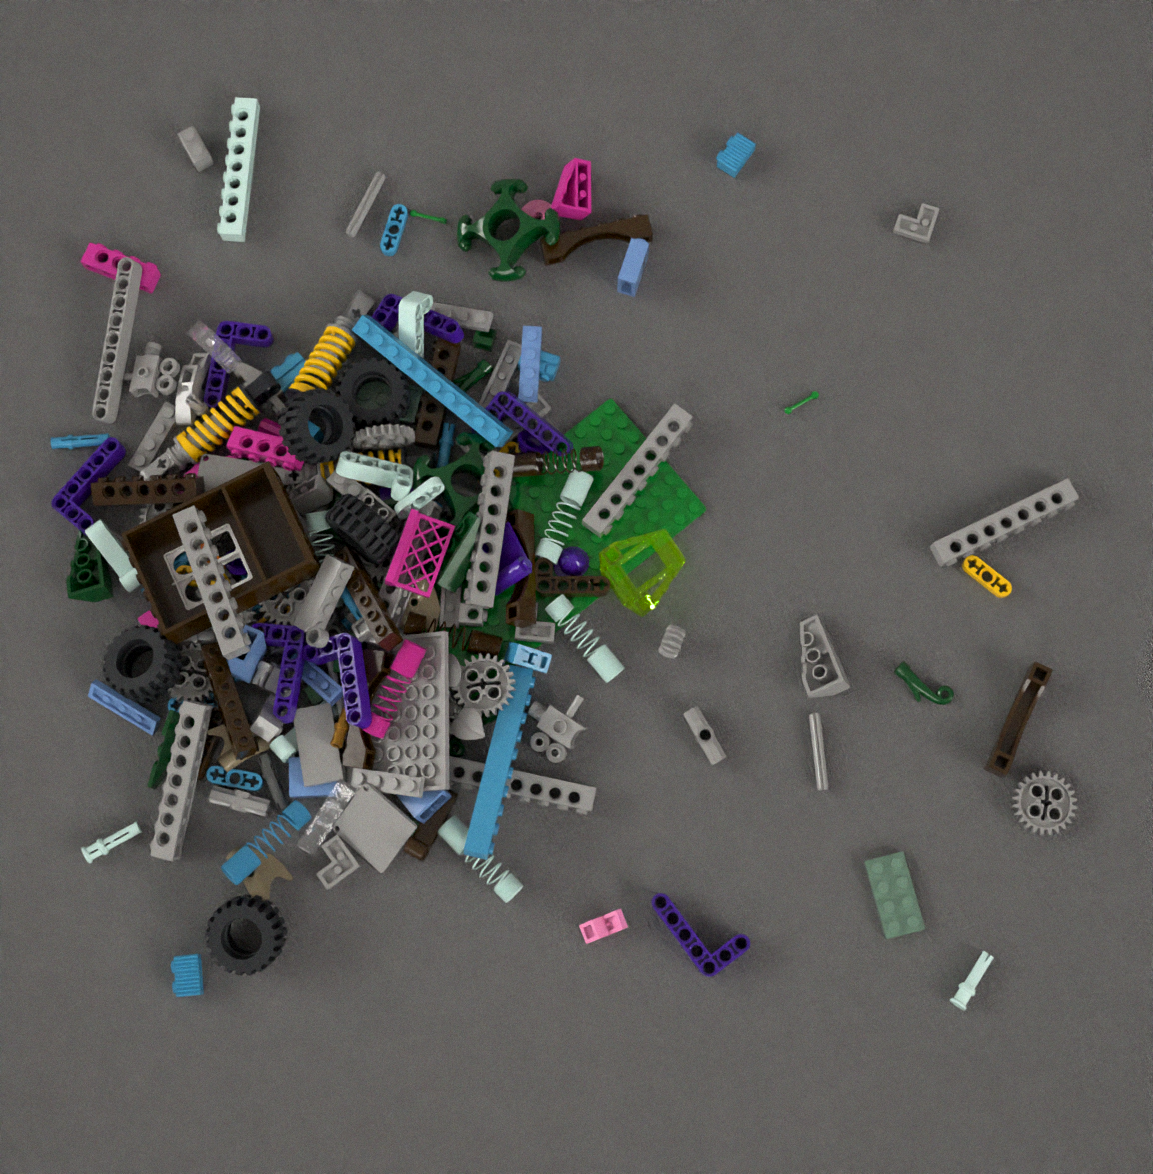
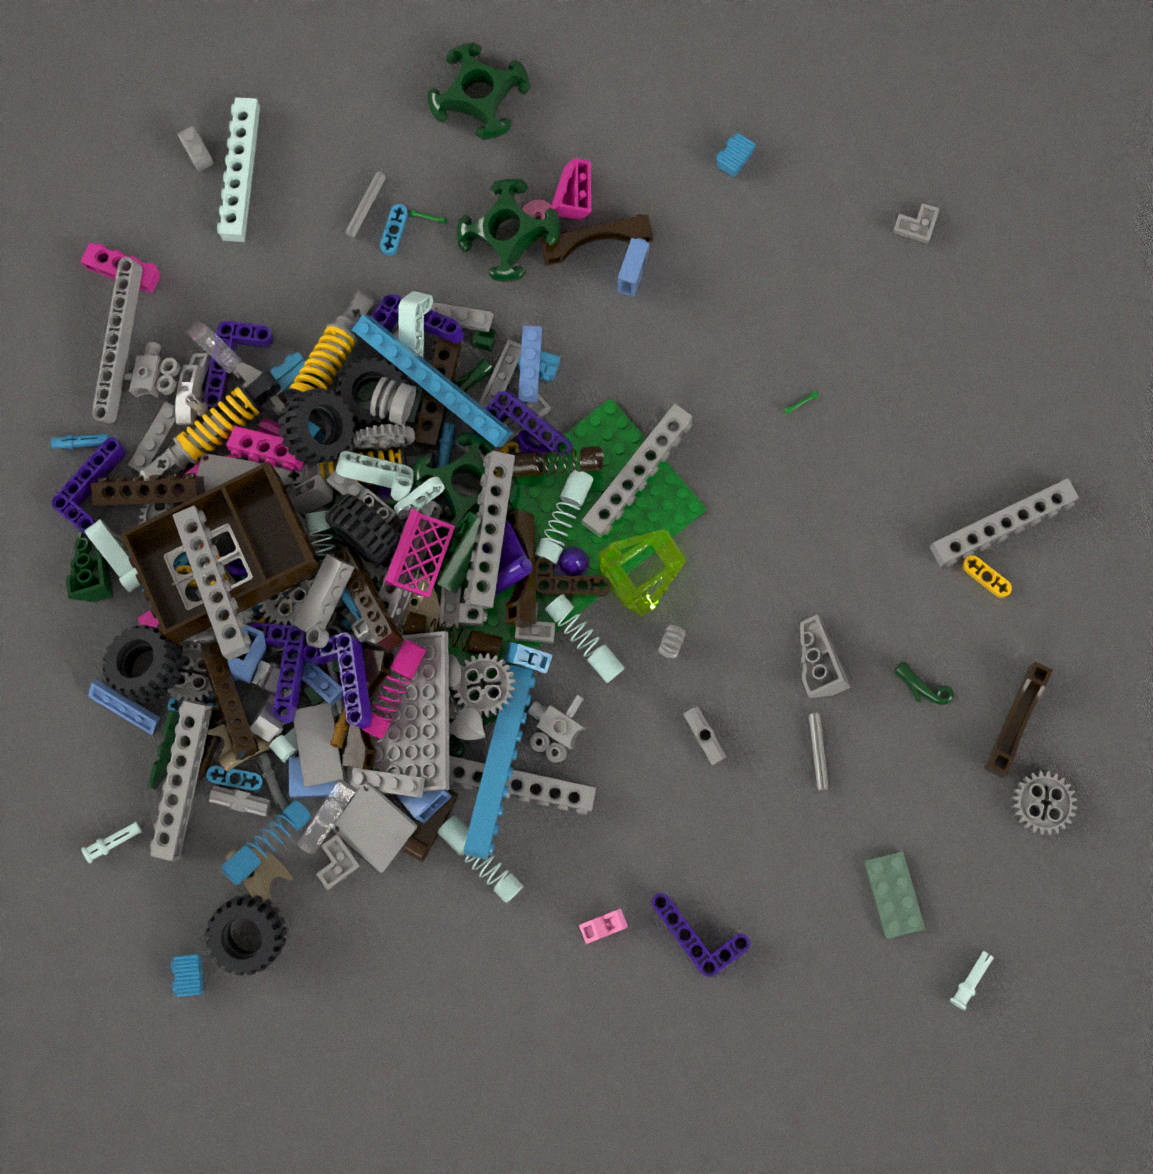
(393, 400): none -> light grey wheel
(483, 108): none -> dark green piece

